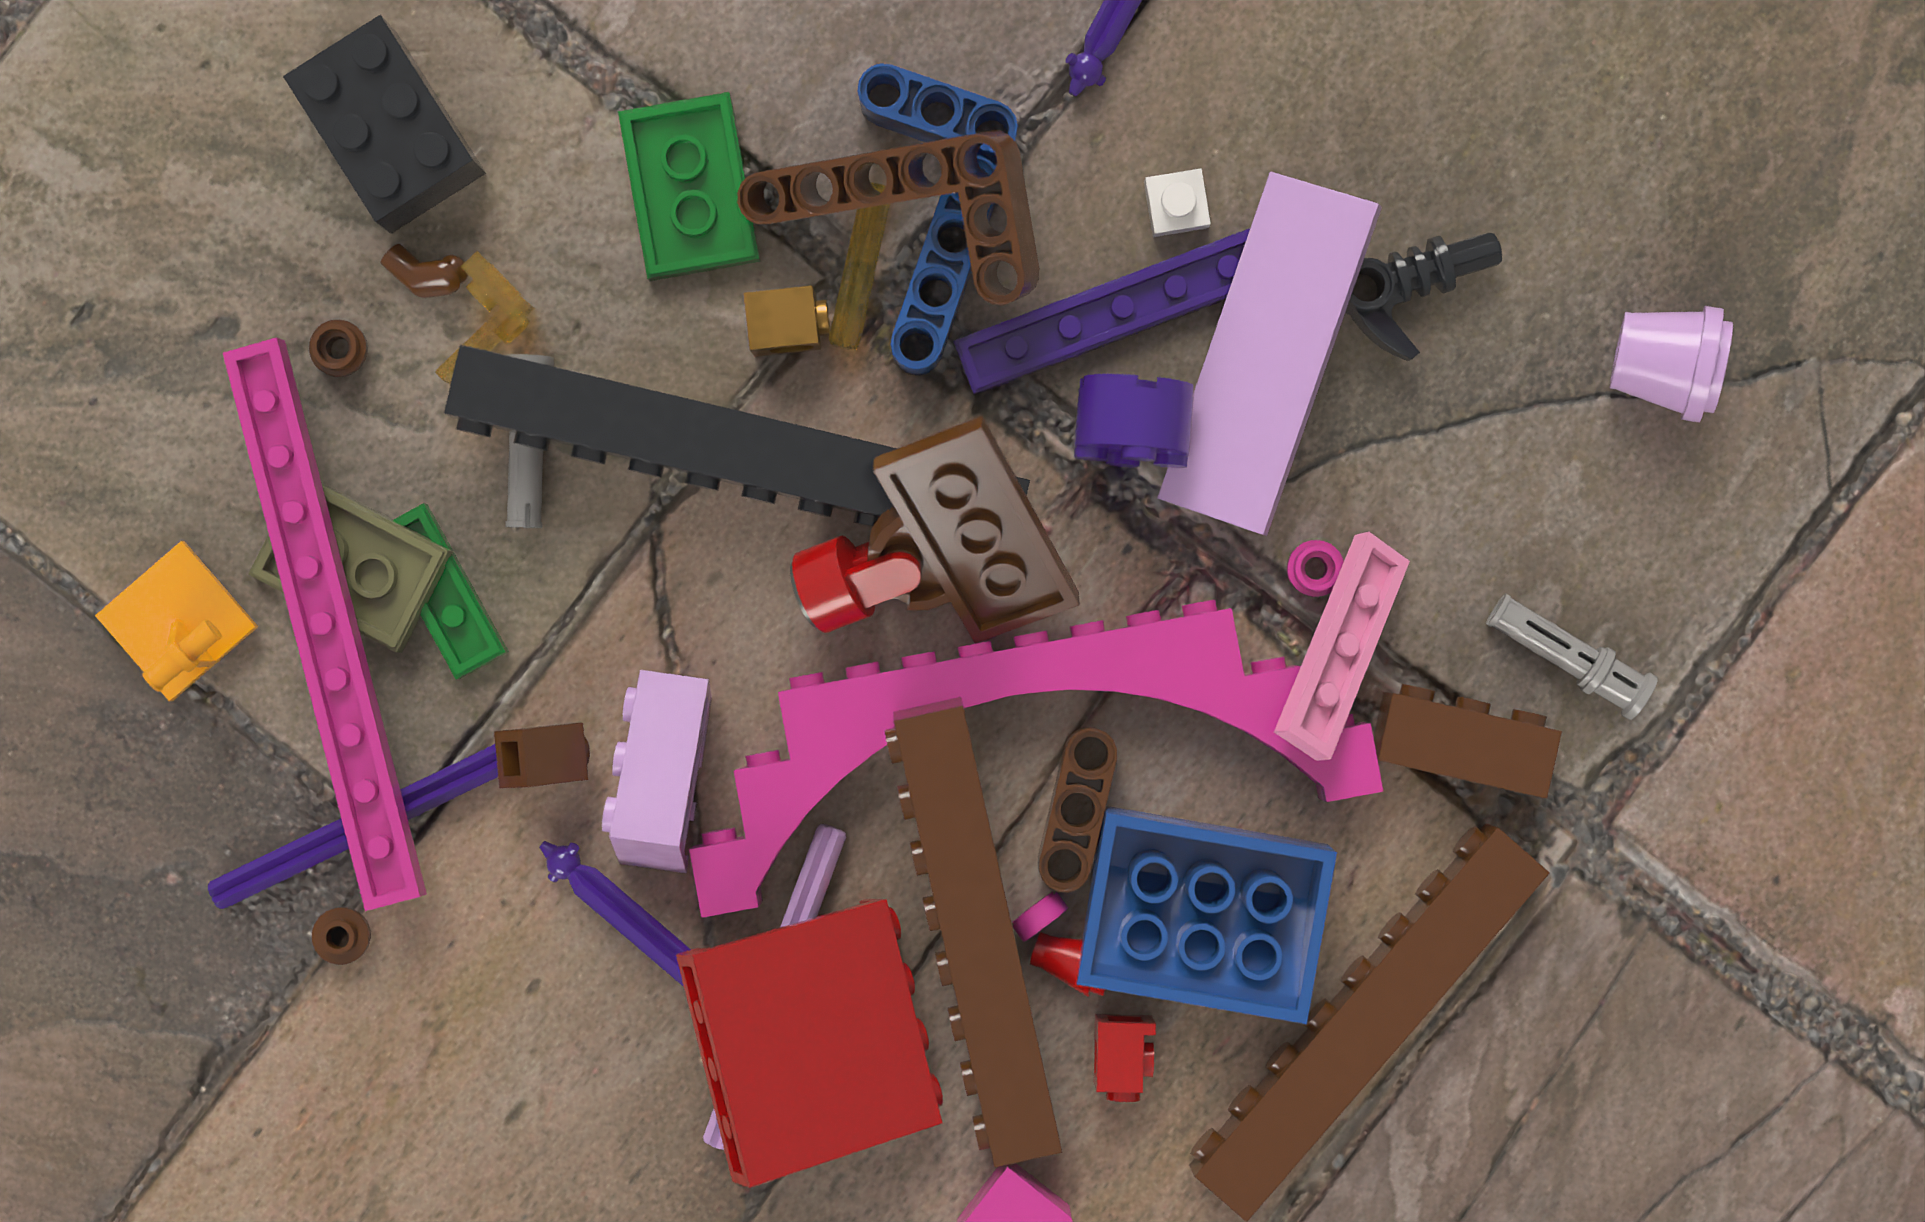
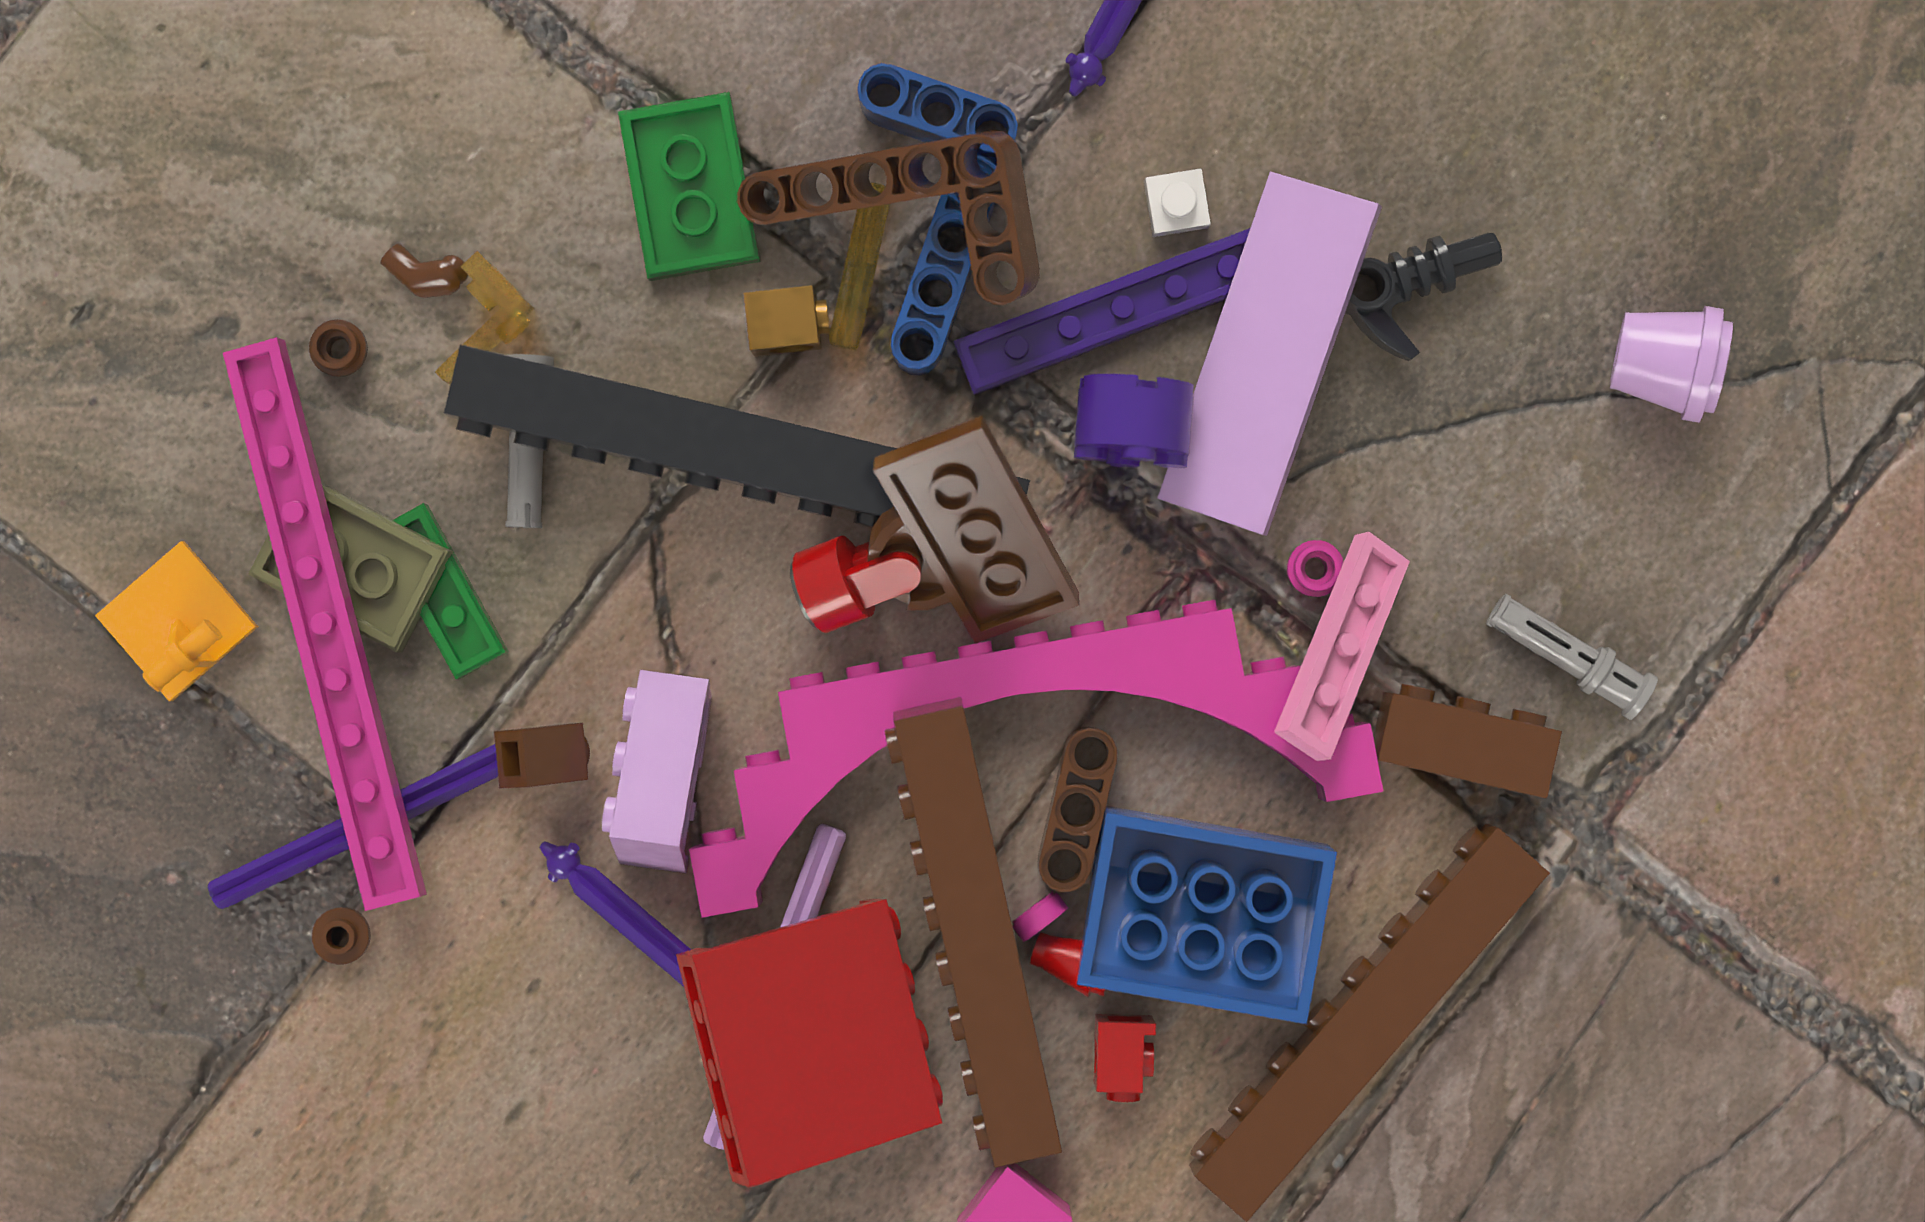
(384, 124): black brick -> none

